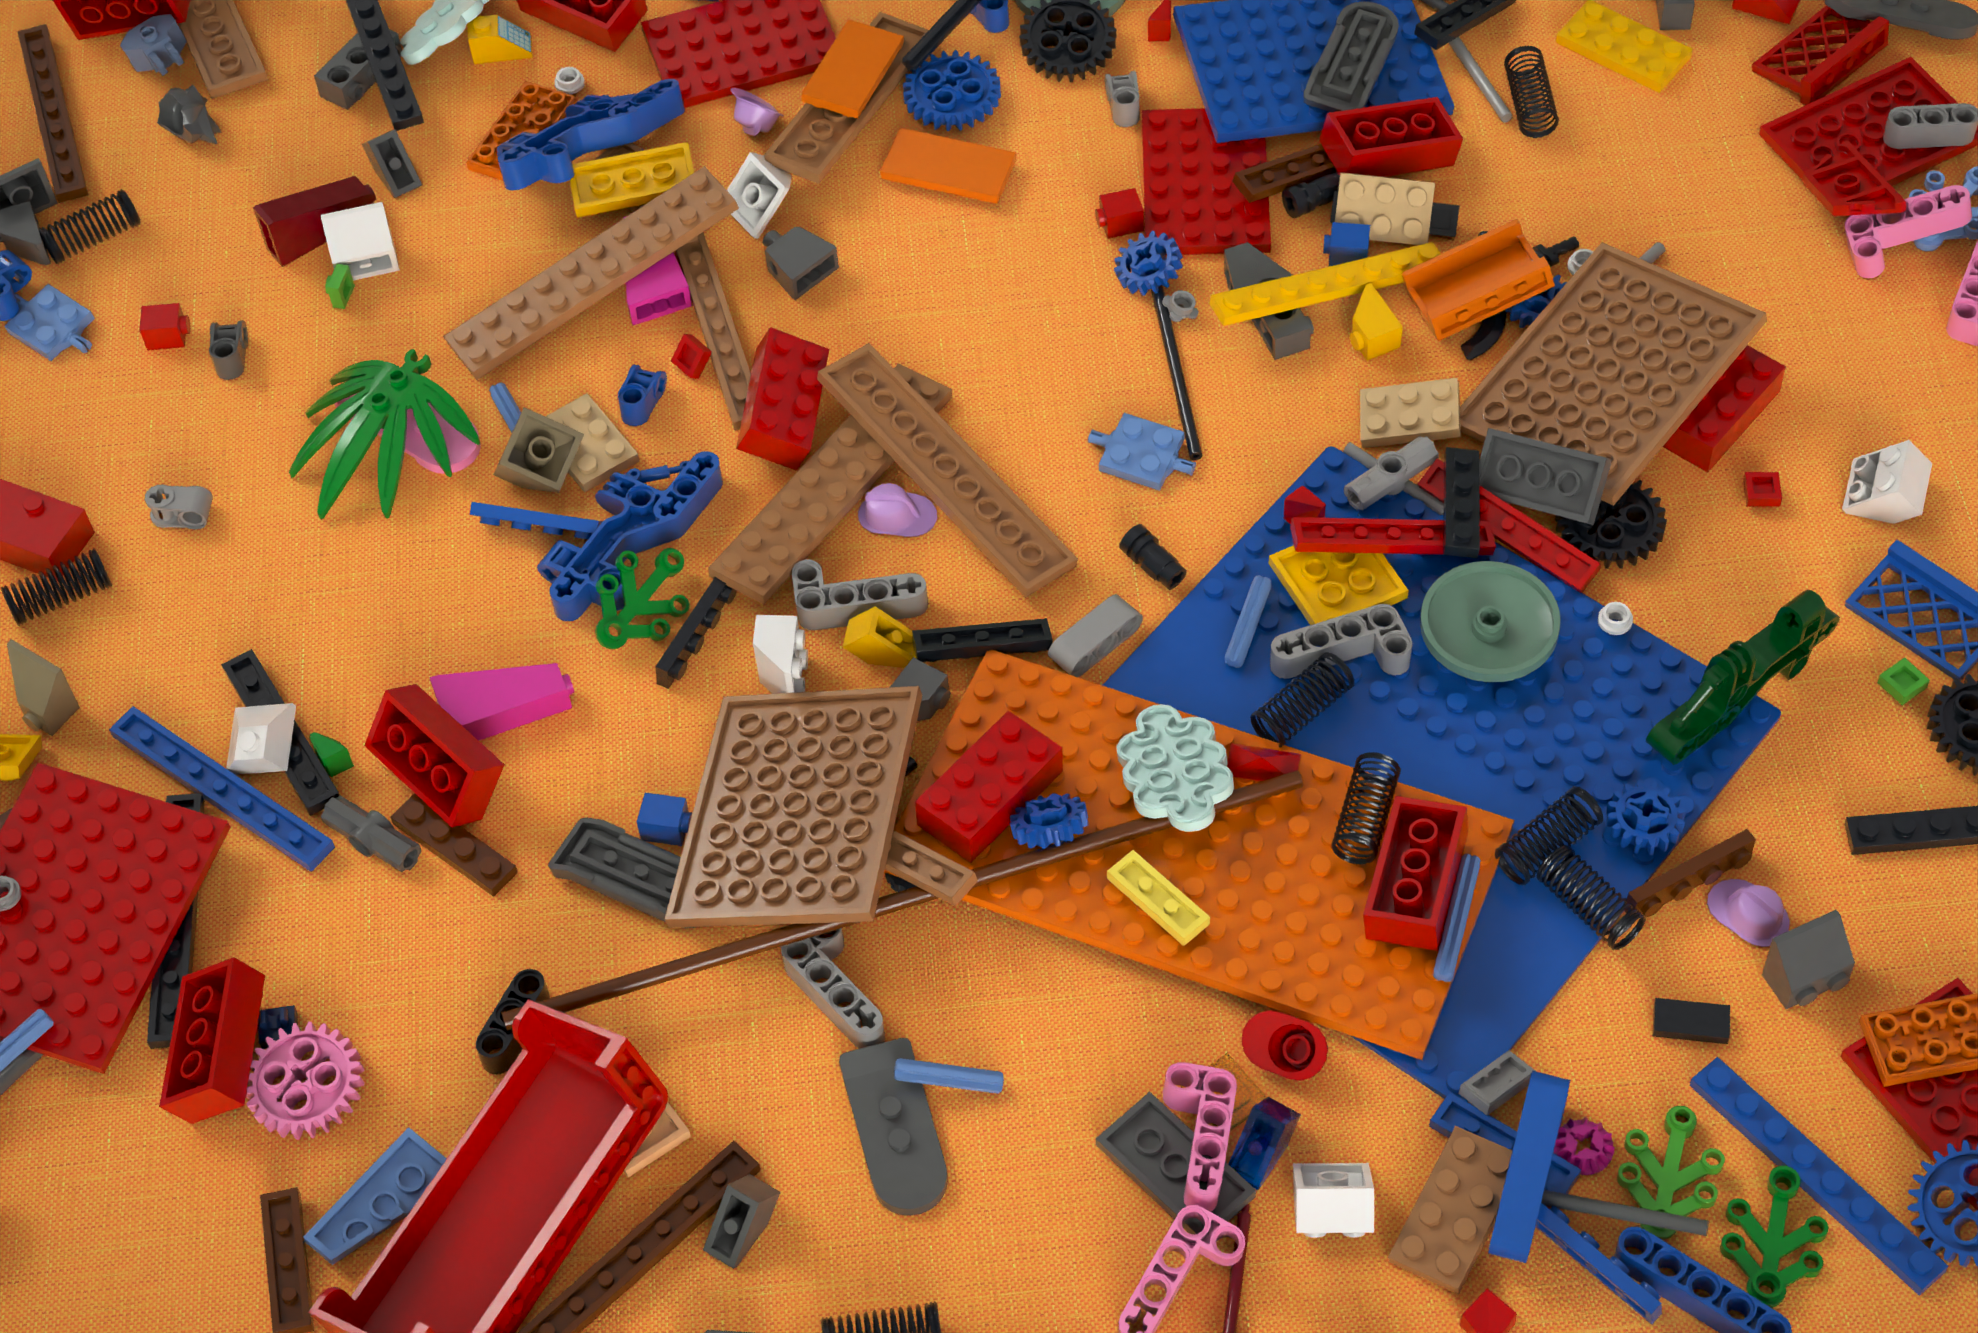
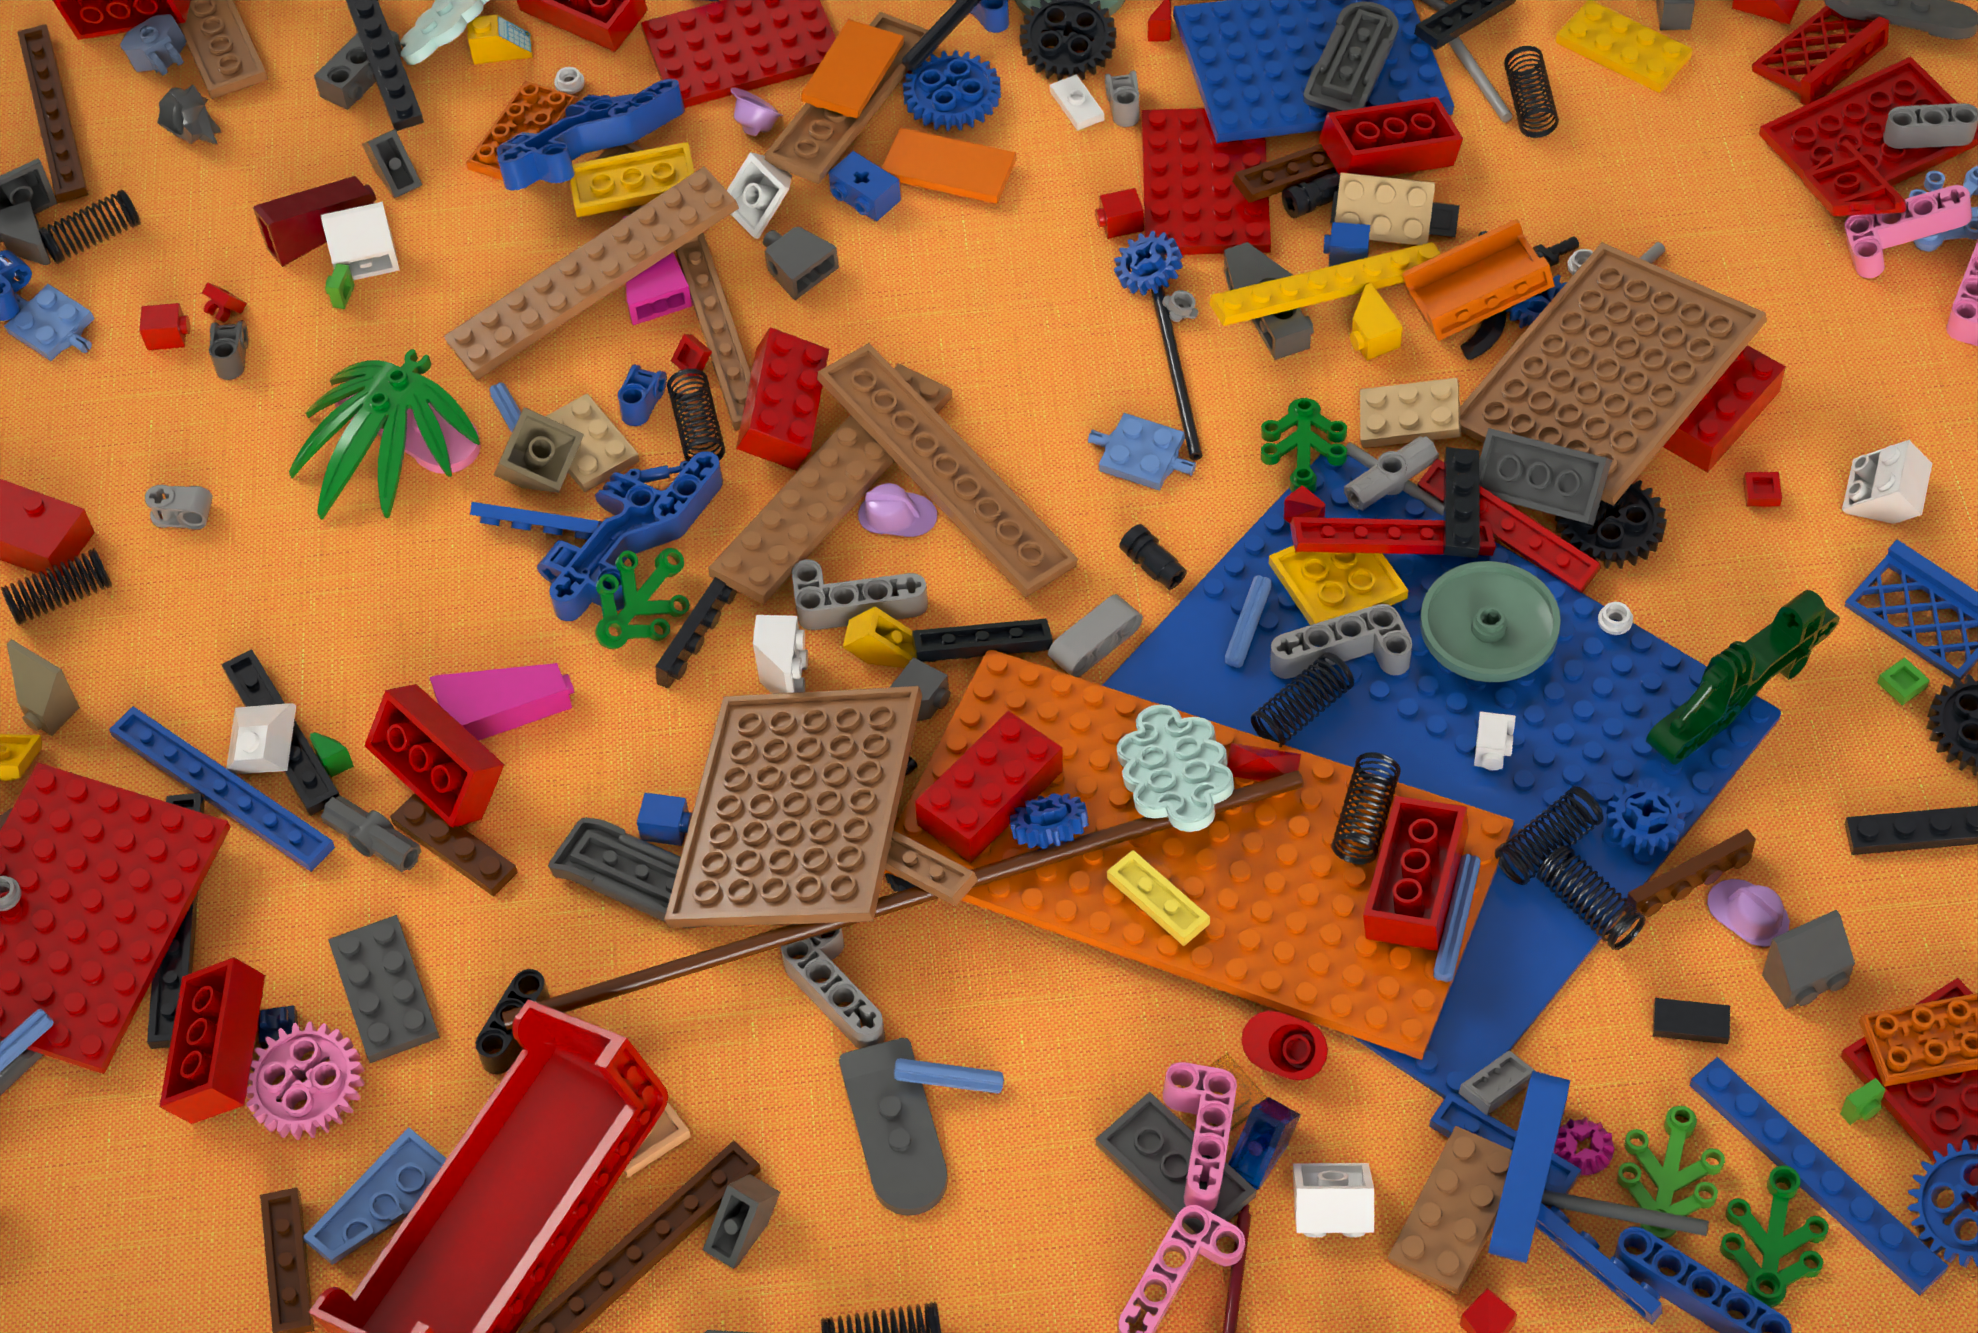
(223, 300): none -> red tile
(383, 989): none -> dark grey plate
(689, 398): none -> black piece
(864, 186): none -> blue brick
(1077, 102): none -> white plate
(1304, 414): none -> green plant
(1494, 740): none -> white brick
(1863, 1102): none -> bright green plate

